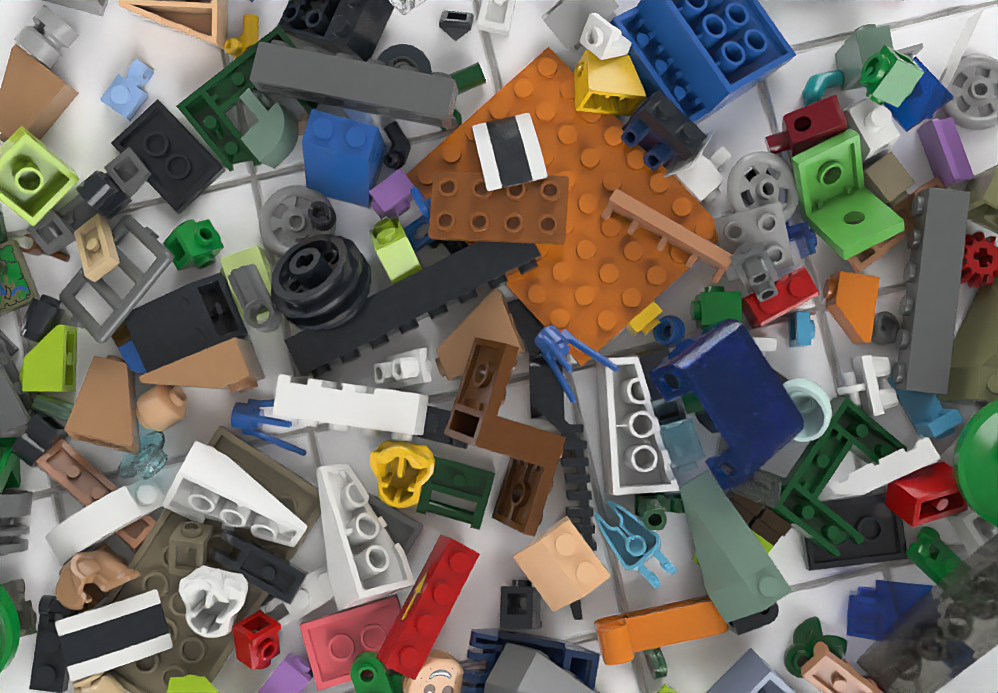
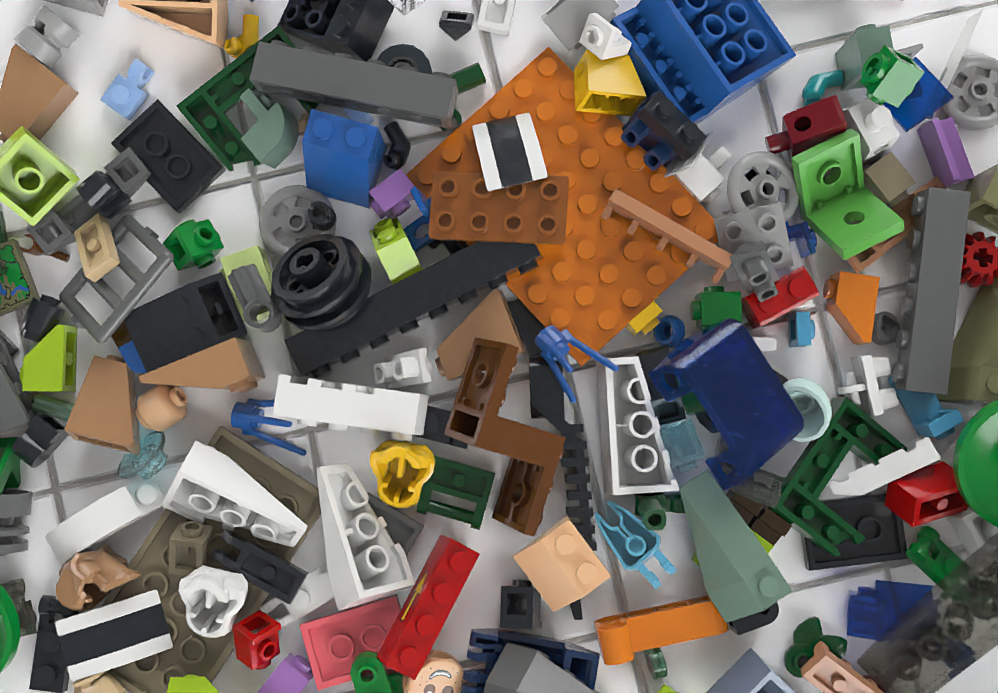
(88, 485): nougat hinge -> none

